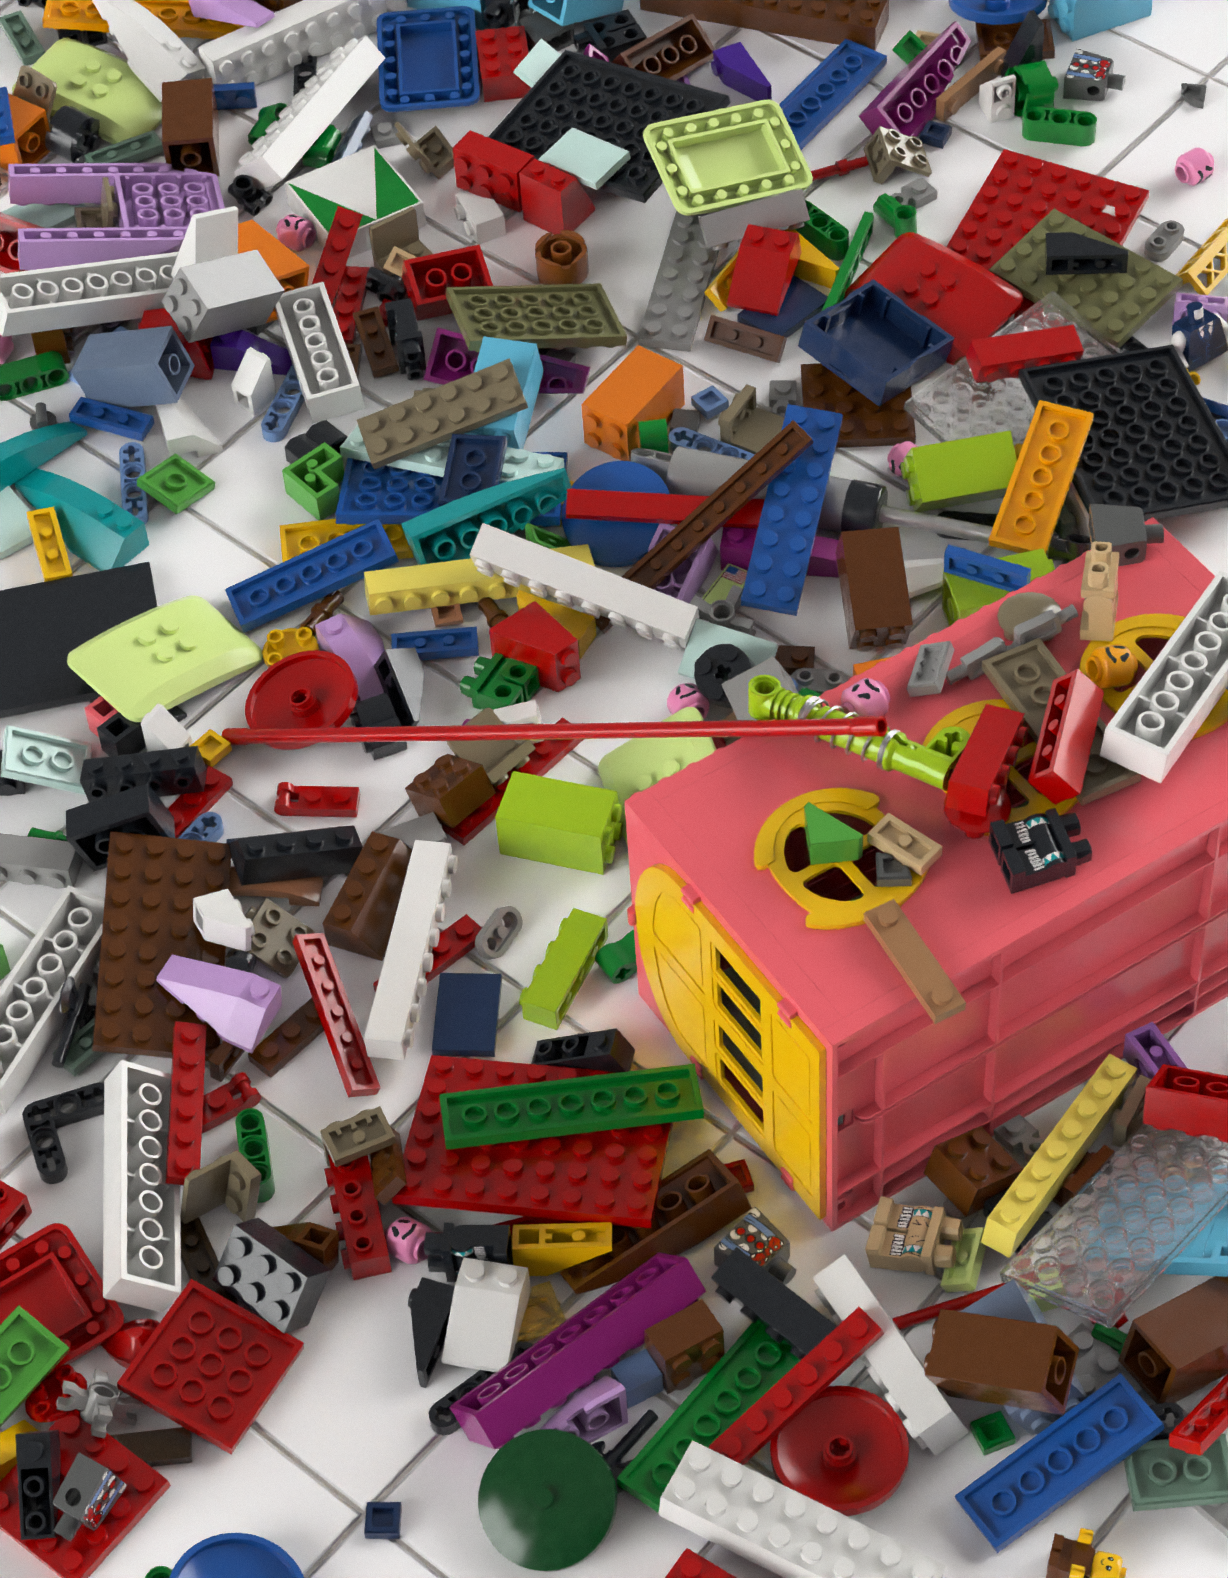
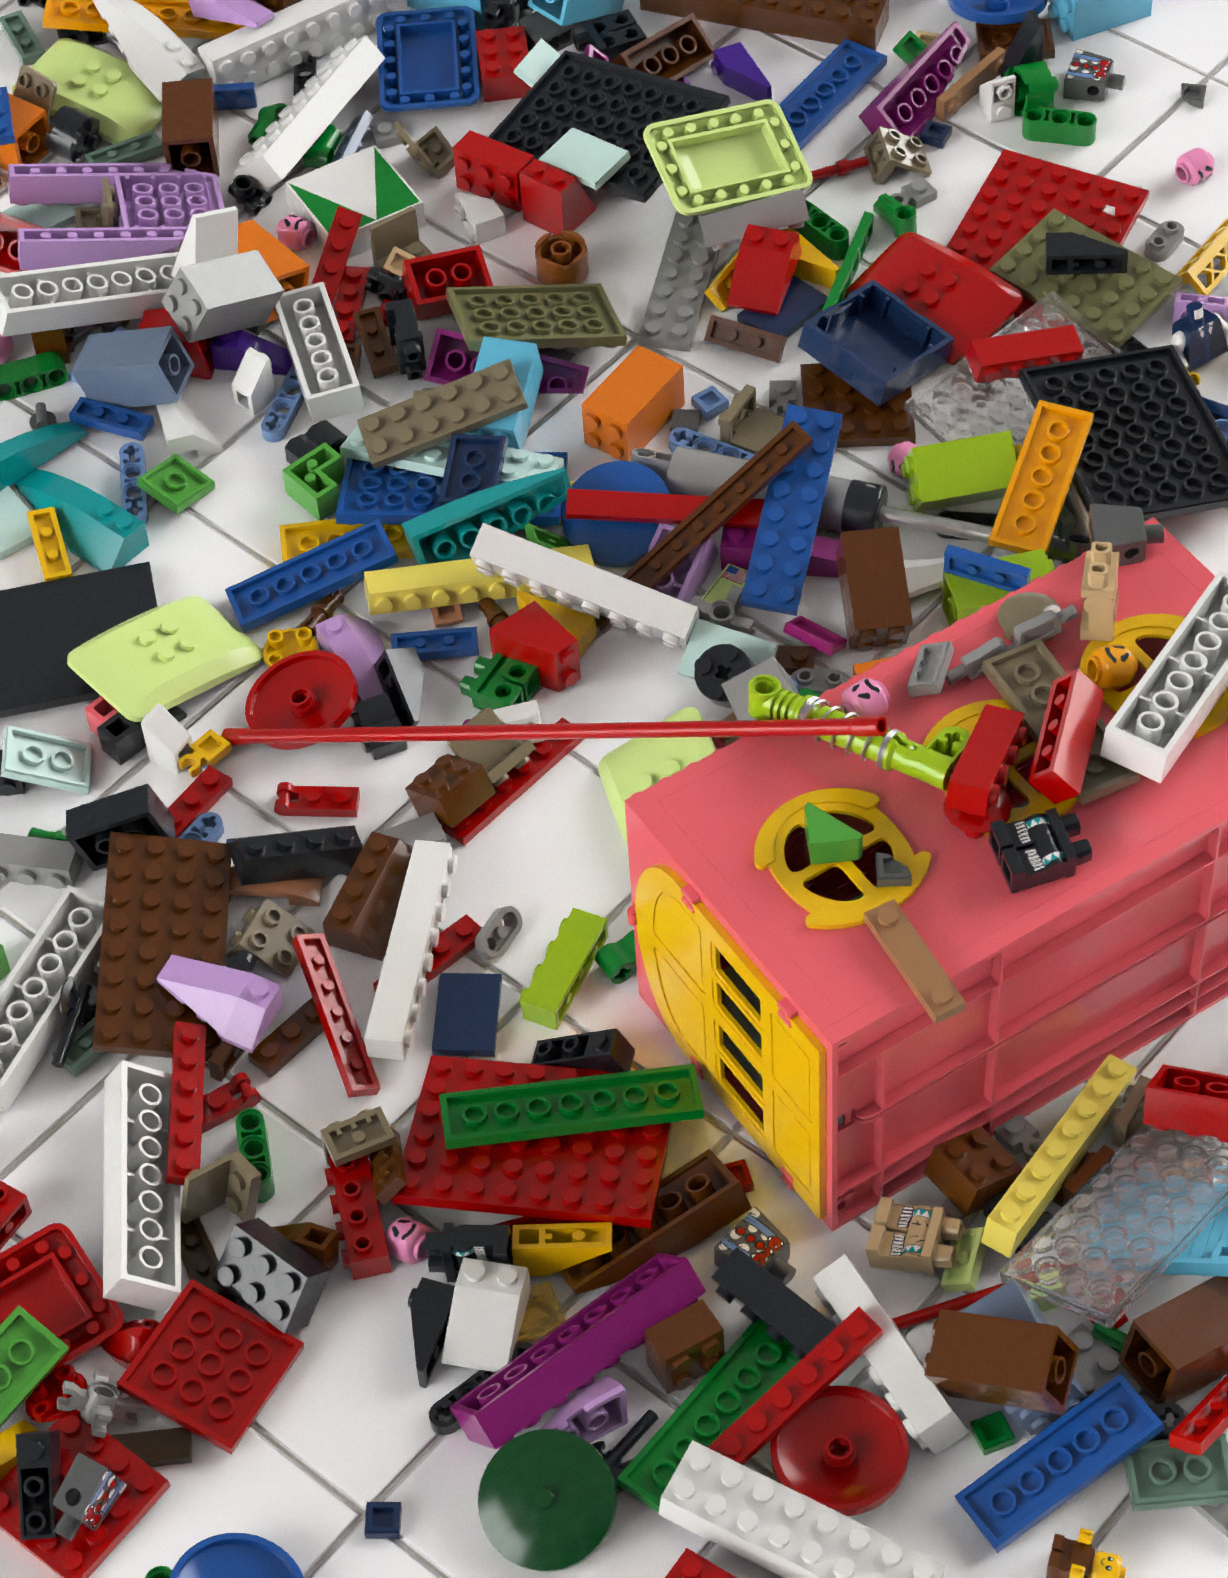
(48, 1126): black beam -> none
(166, 772): black brick -> none
(222, 920): white slope -> none
(559, 823): lime brick -> none
(639, 1377): medium blue brick -> none
(653, 435): green axle -> none
(687, 696): bright pink head -> none
(815, 635): none -> dark pink tile
(904, 844): tan plate -> none
(1149, 1050): medium lavender brick -> none

